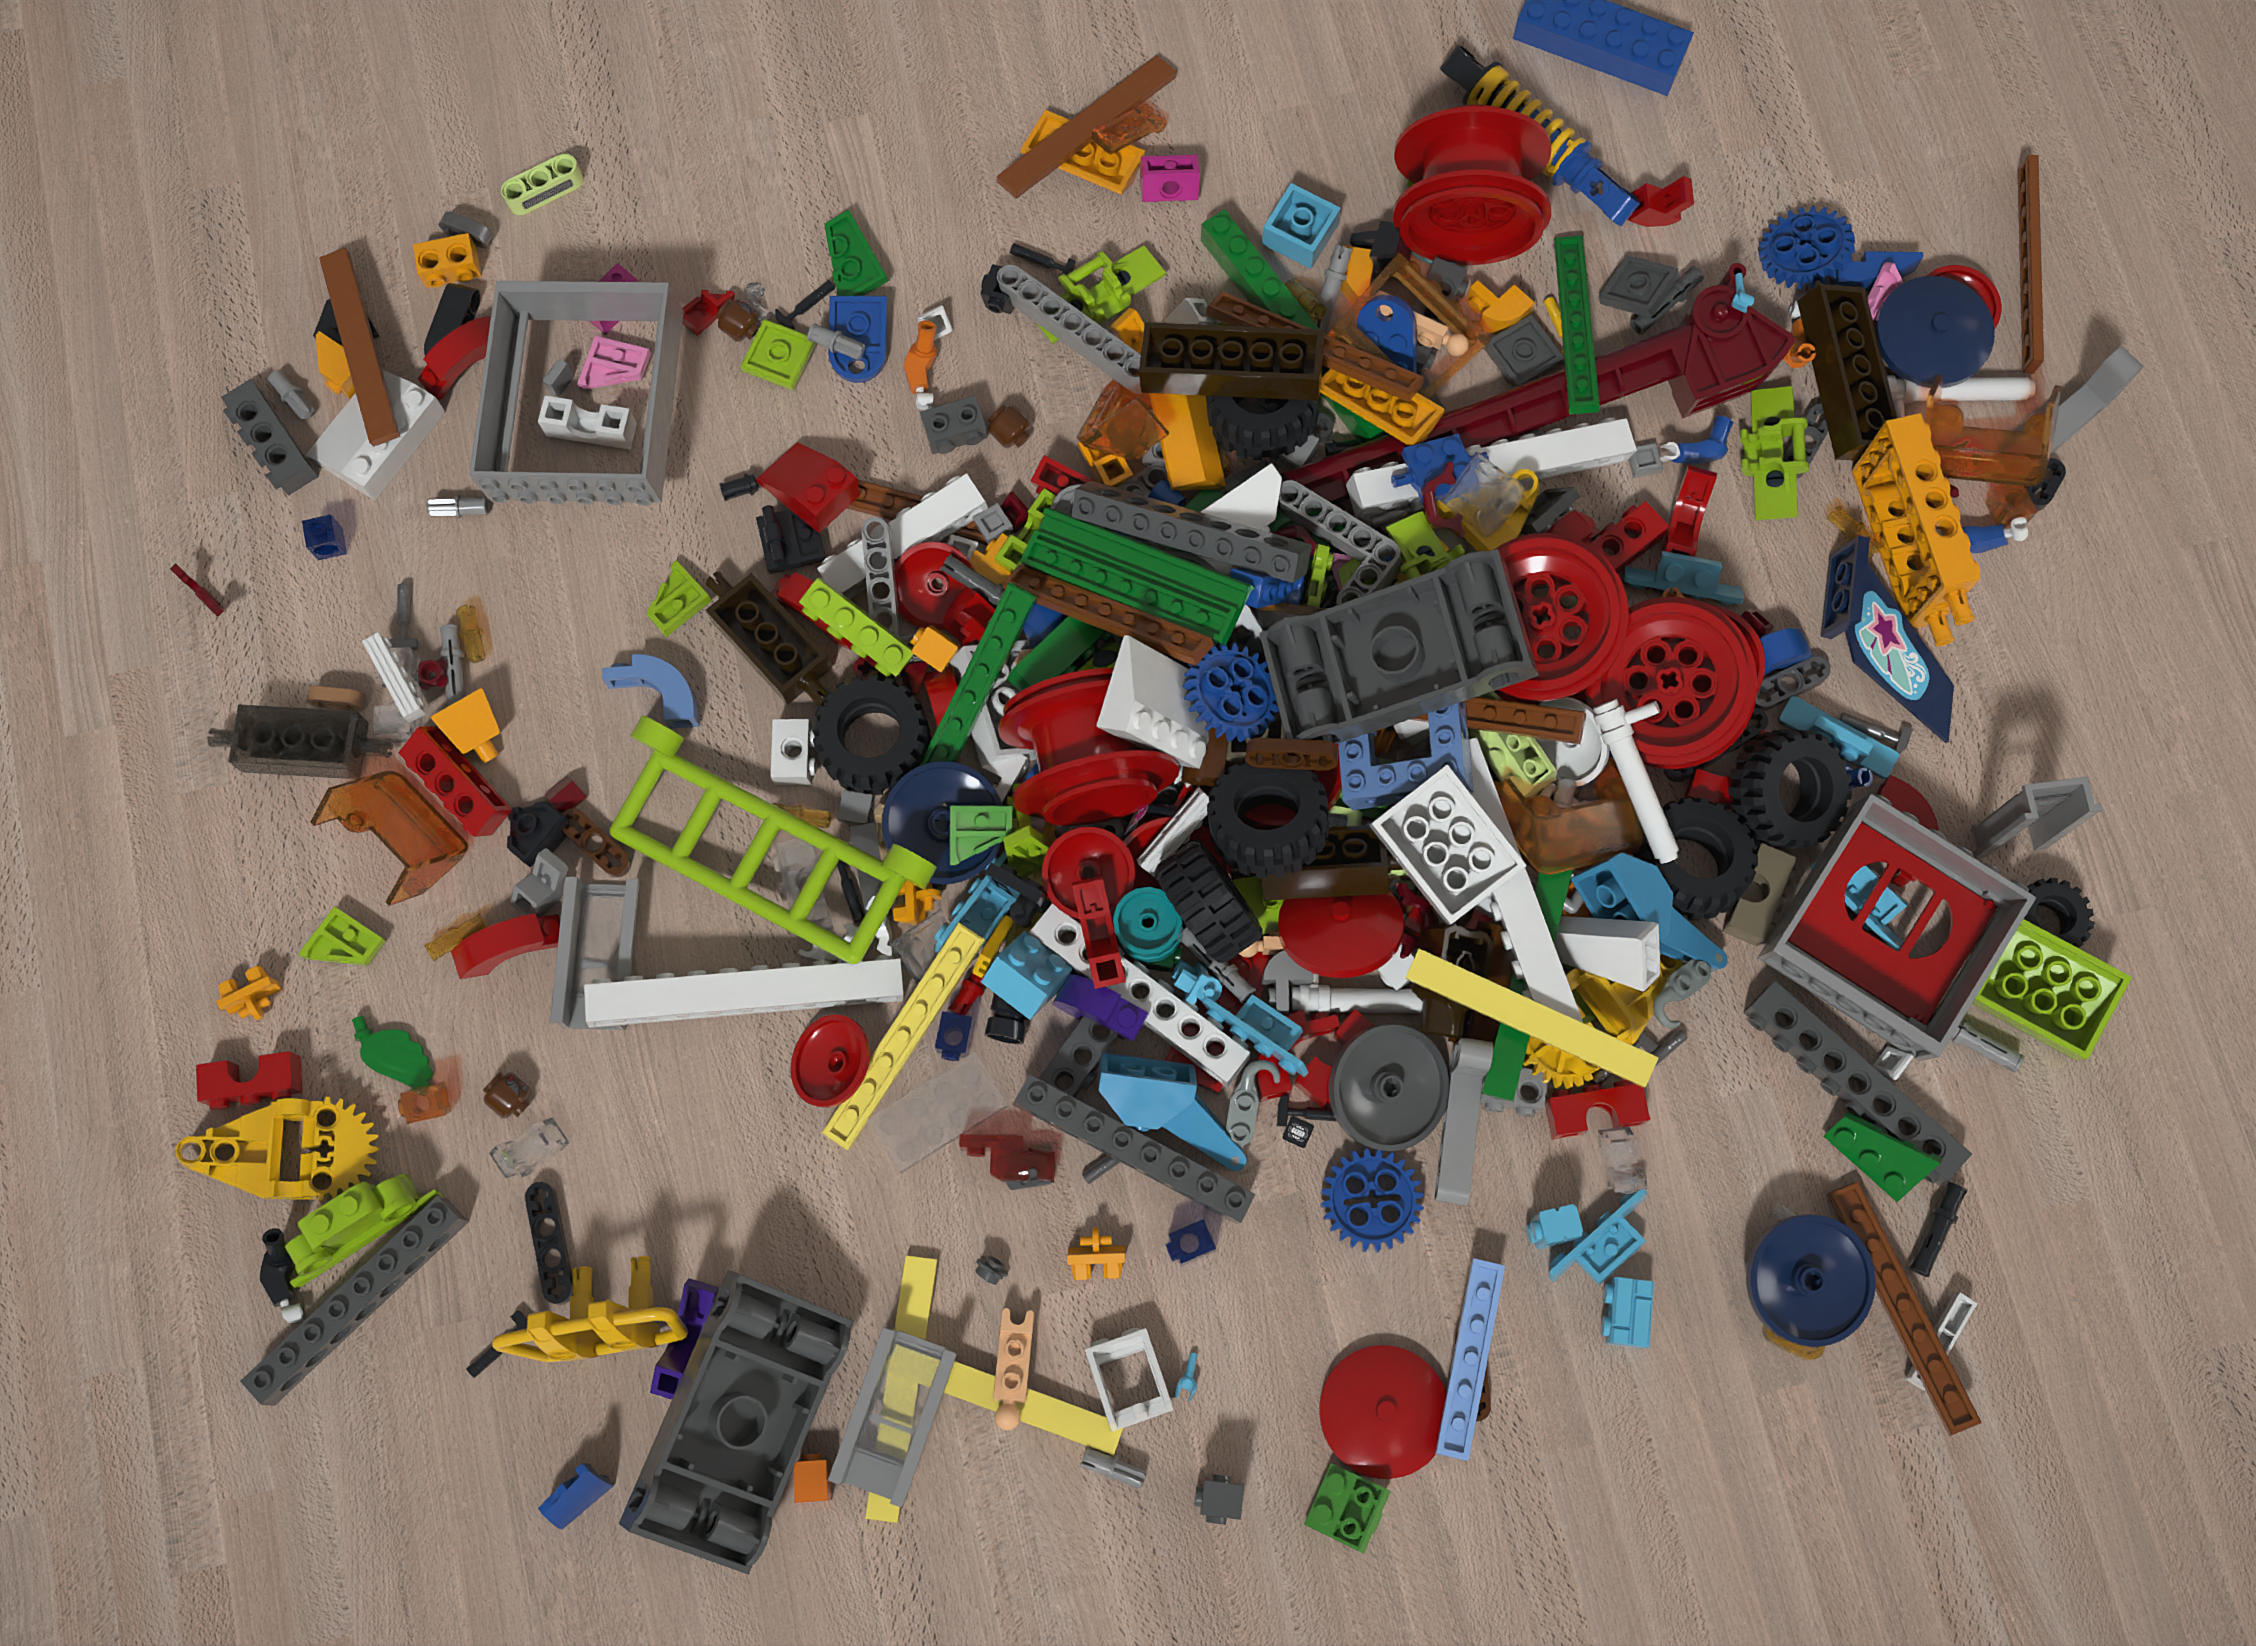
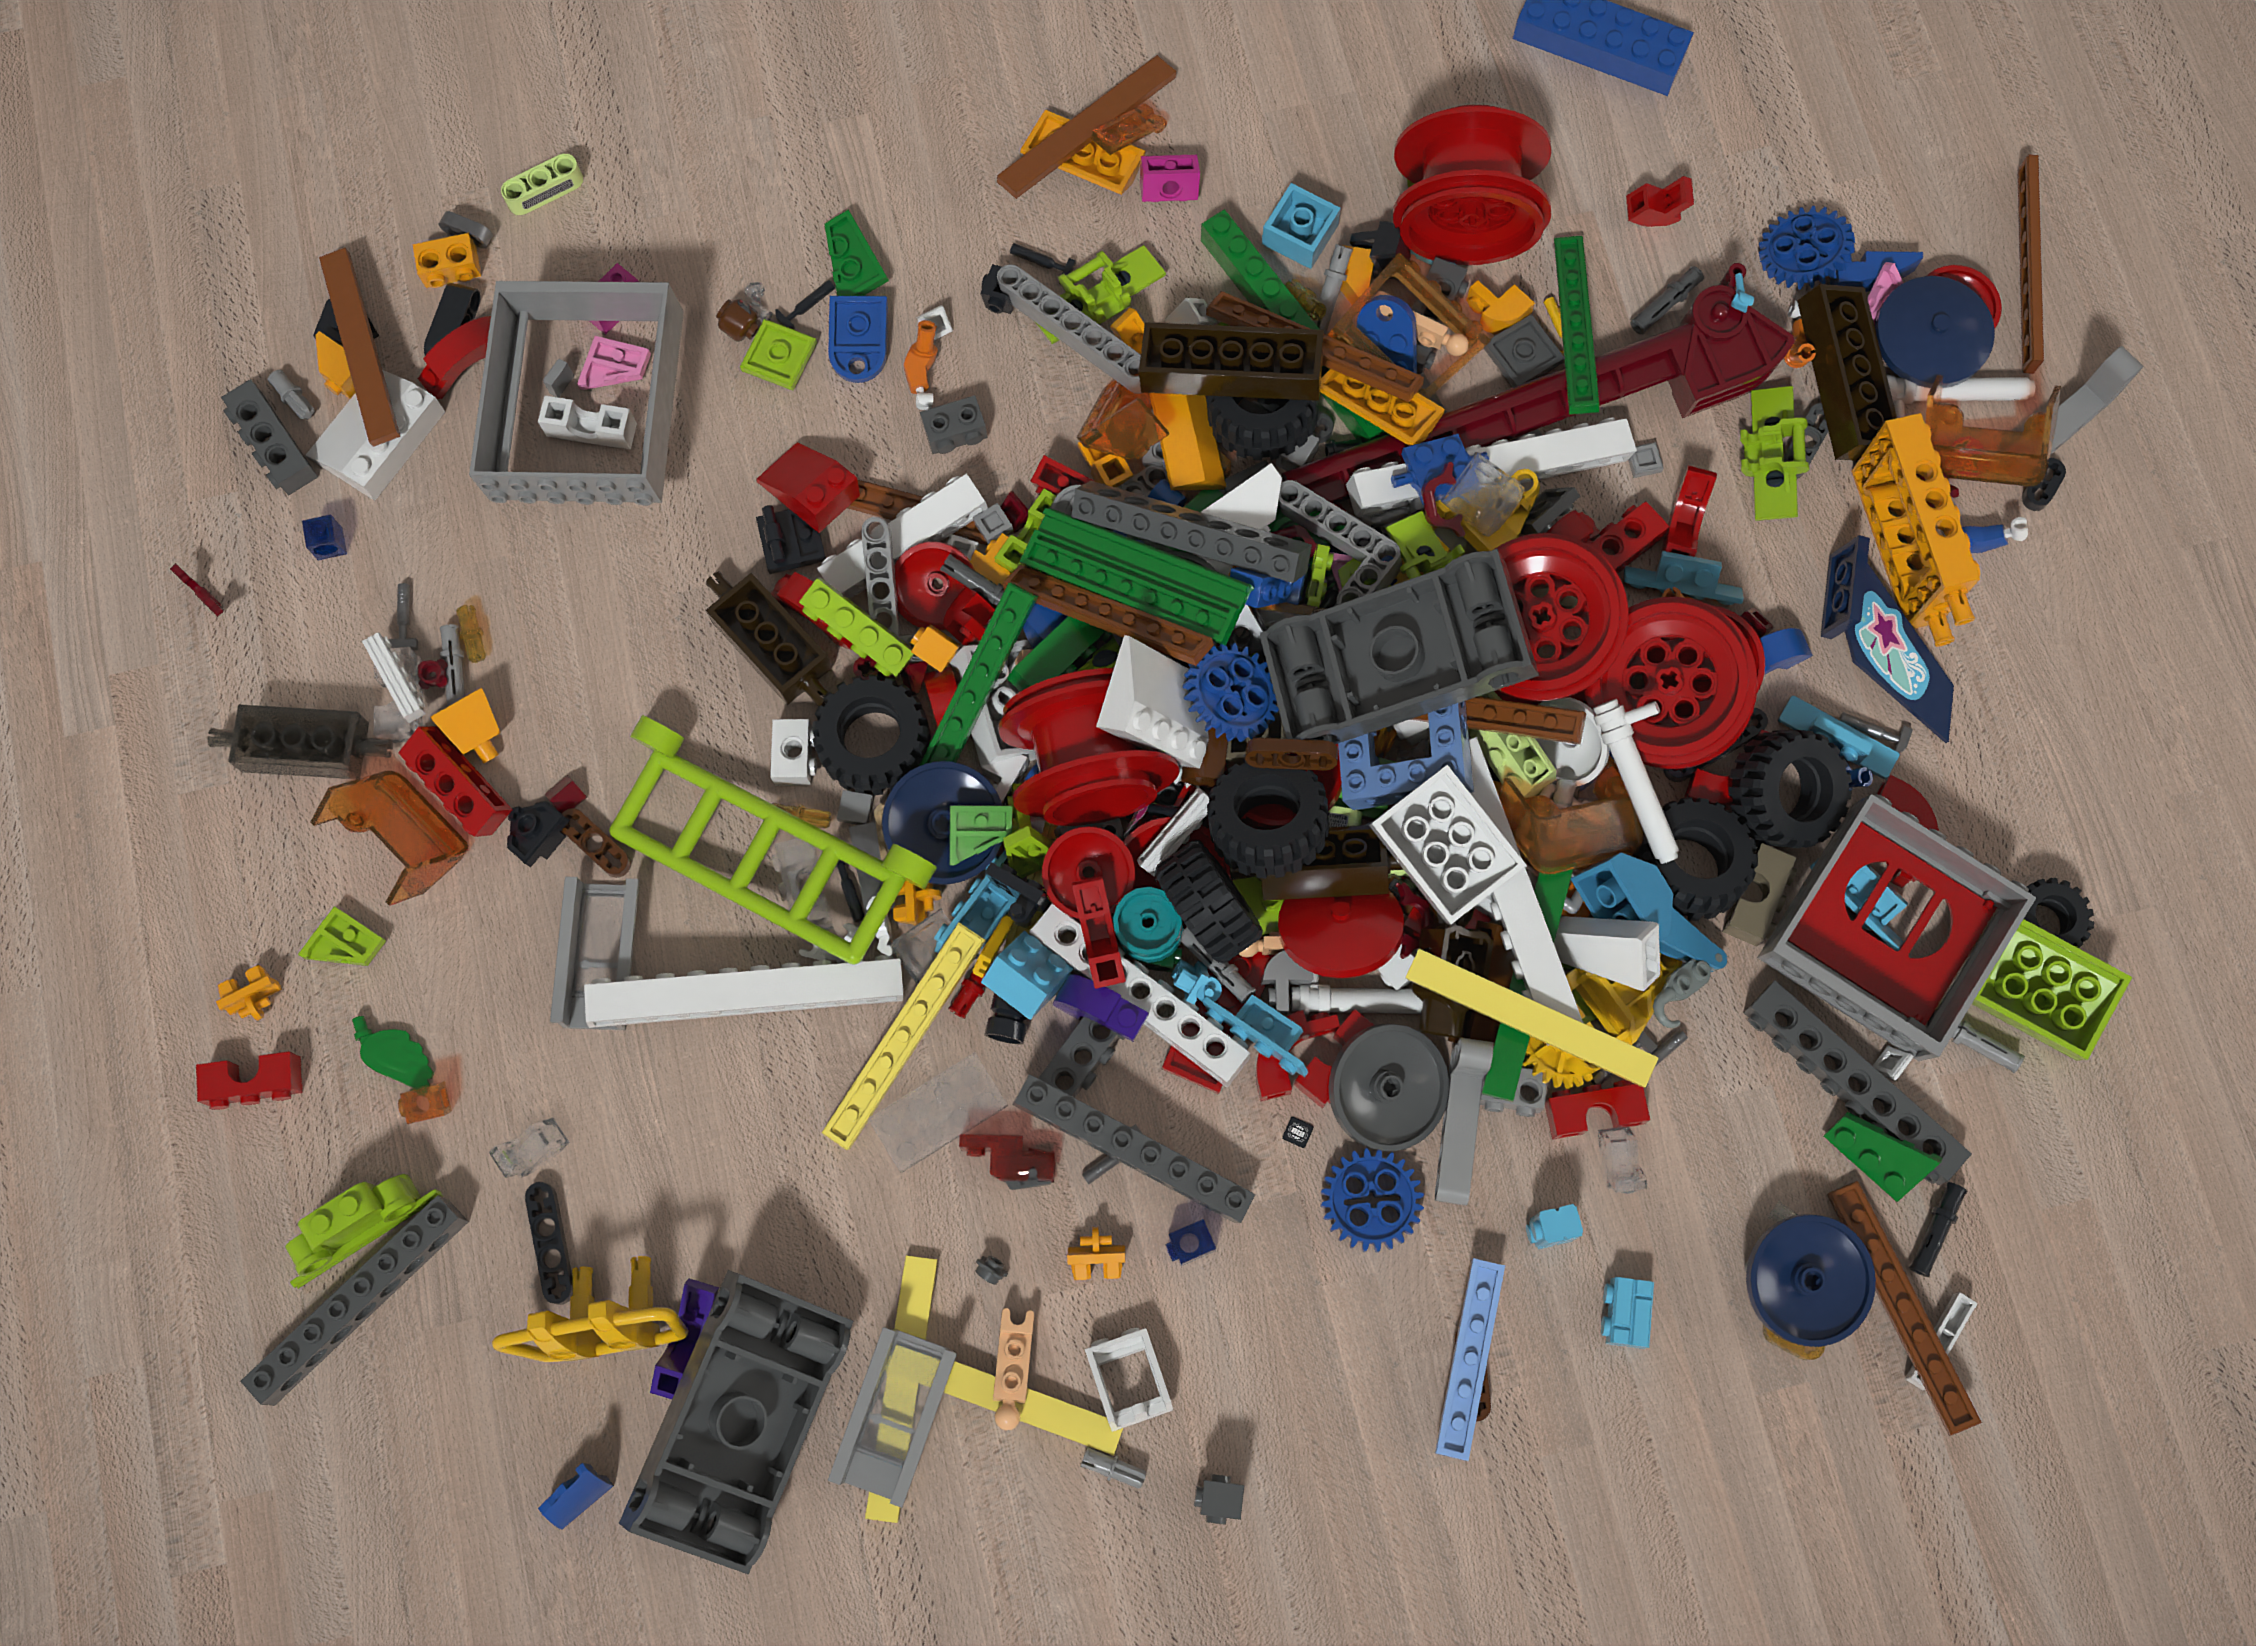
(258, 1150): yellow connector -> none
(276, 1275): black arm -> none
(336, 698): medium nougat beam -> none
(446, 942): clear yellow pin -> none
(457, 506): light grey axle -> none
(491, 1354): black piece -> none
(499, 942): red arch -> none
(506, 1095): reddish brown head -> none
(541, 888): light grey brick -> none
(652, 672): medium blue arch -> none
(677, 600): lime wing -> none
(703, 310): red slope -> none
(739, 487): black pin -> none
(811, 1479): orange brick -> none
(830, 1061): red dish -> none
(836, 341): light grey axle -> none
(954, 1022): clear blue brick -> none
(1009, 426): reddish brown head -> none
(1164, 1095): dark azure slope -> none
(1187, 1382): medium azure hand -> none
(1310, 1113): black piece -> none
(1347, 1508): bright green plate -> none
(1382, 1411): red dish -> none
(1569, 159): piece -> none
(1606, 1246): medium azure bracket -> none
(1639, 286): dark grey plate -> none
(1705, 451): blue arm -> none
(1795, 672): flat silver beam -> none
(1852, 529): clear yellow pin -> none
(2015, 495): clear orange brick -> none
(2045, 807): light grey piece -> none

